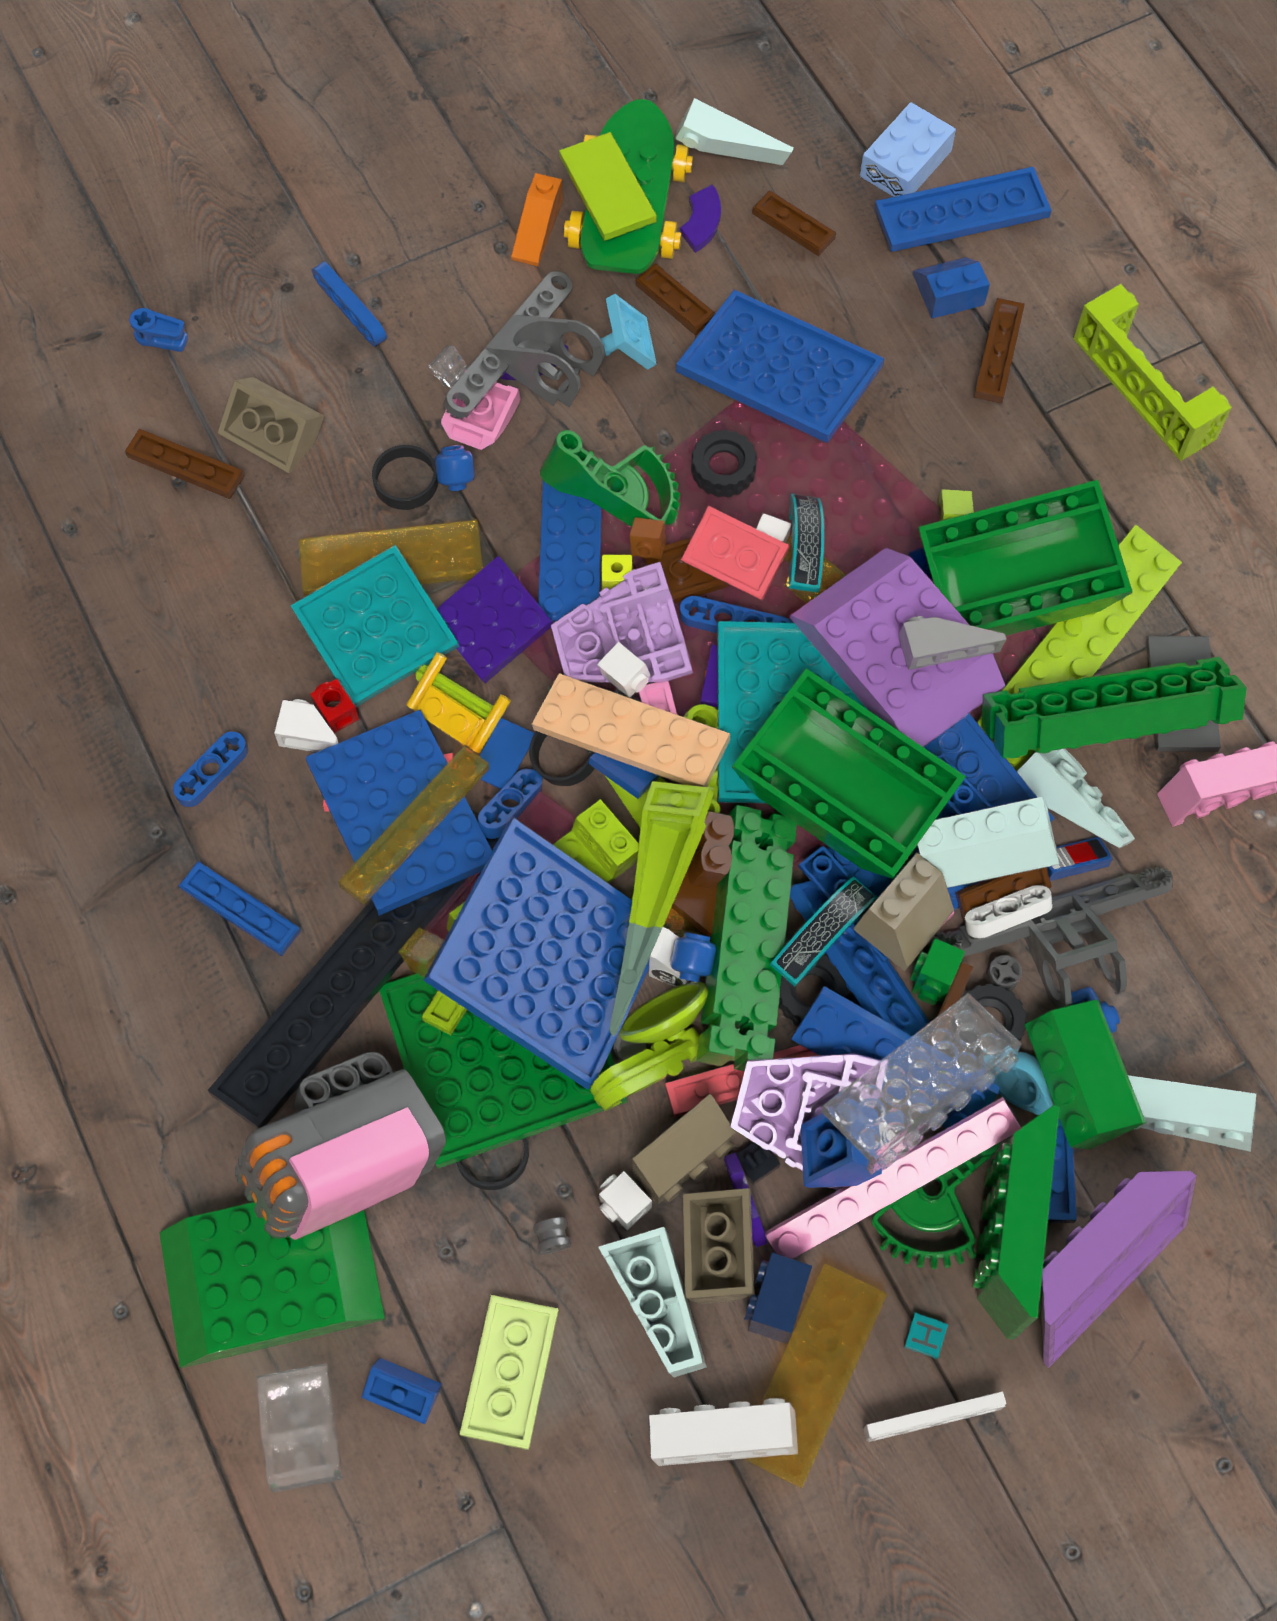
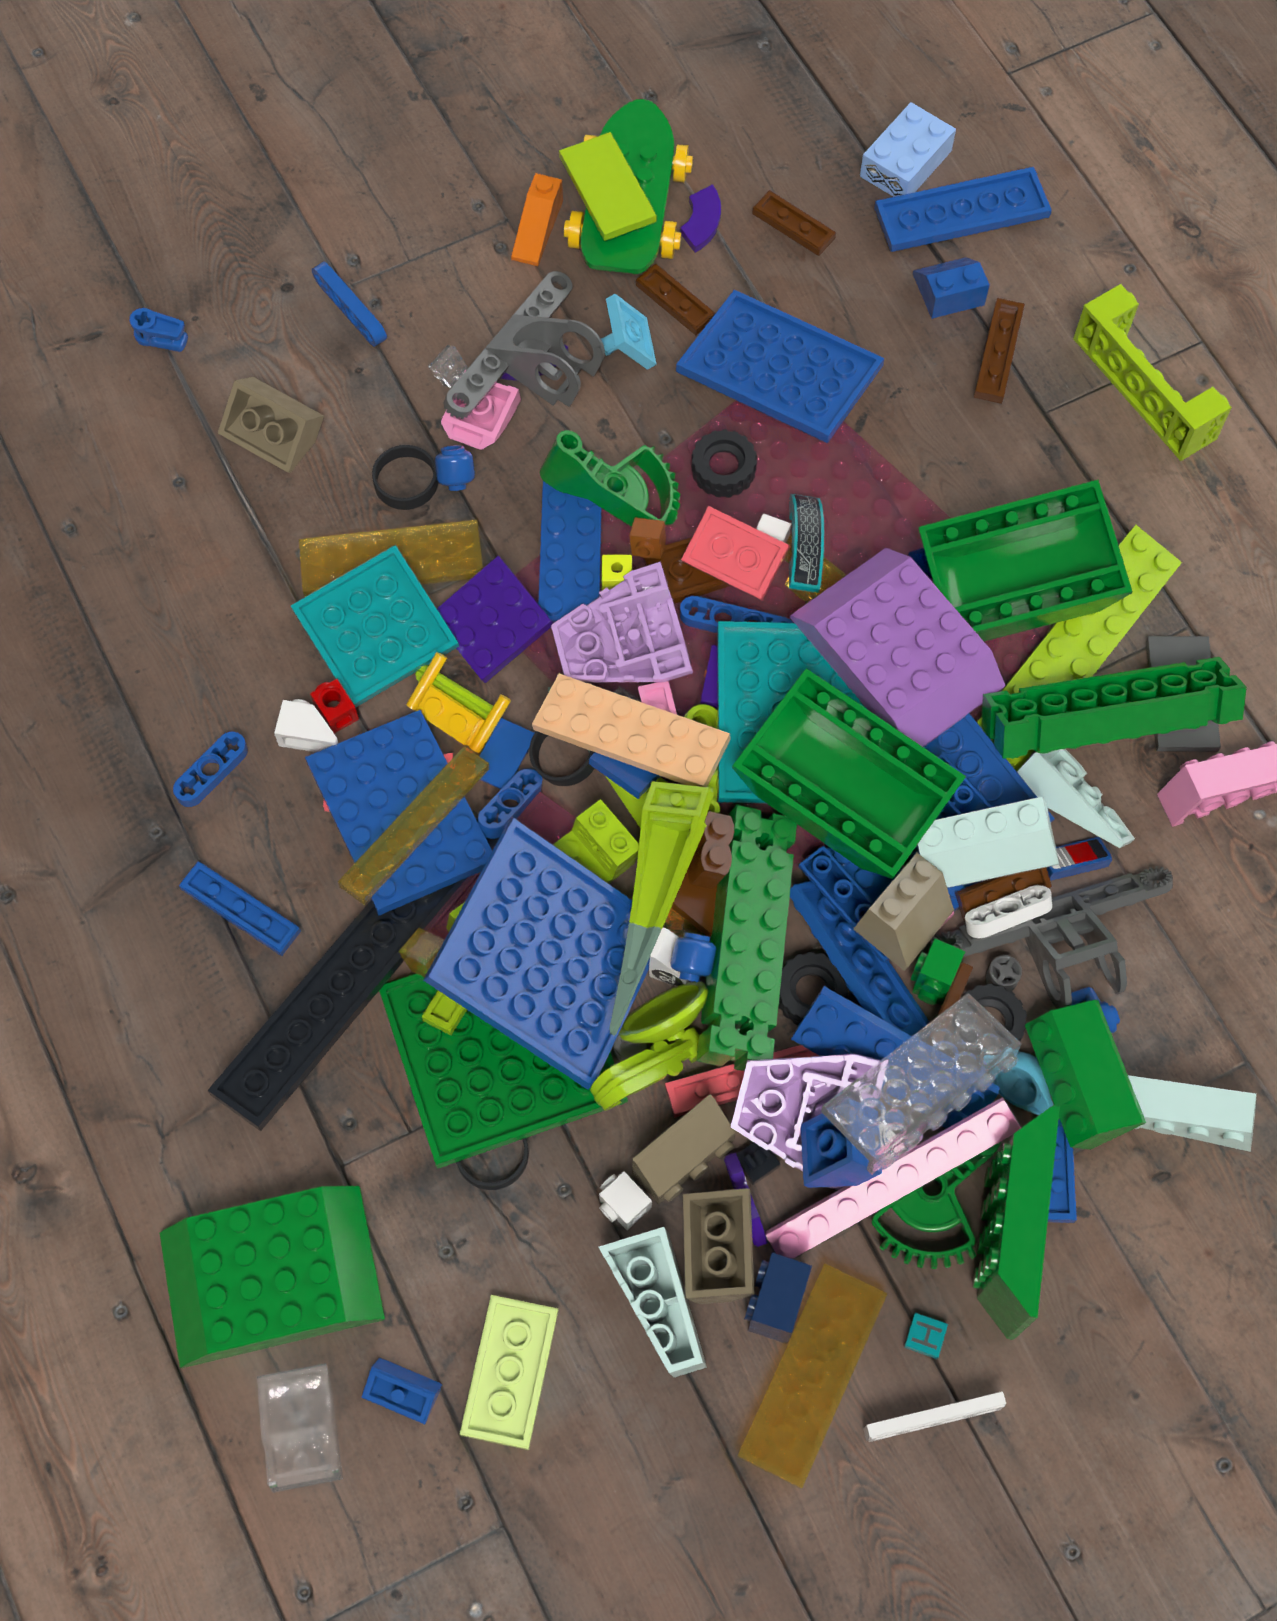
(184, 463): reddish brown plate -> none
(340, 1149): piece -> none
(552, 1235): flat silver wheel -> none
(624, 670): white brick -> none
(723, 1433): white brick -> none
(724, 135): light aqua wedge -> none
(823, 930): slope -> none
(943, 641): light grey slope -> none
(954, 503): lime slope -> none
(1110, 1254): medium lavender slope -> none

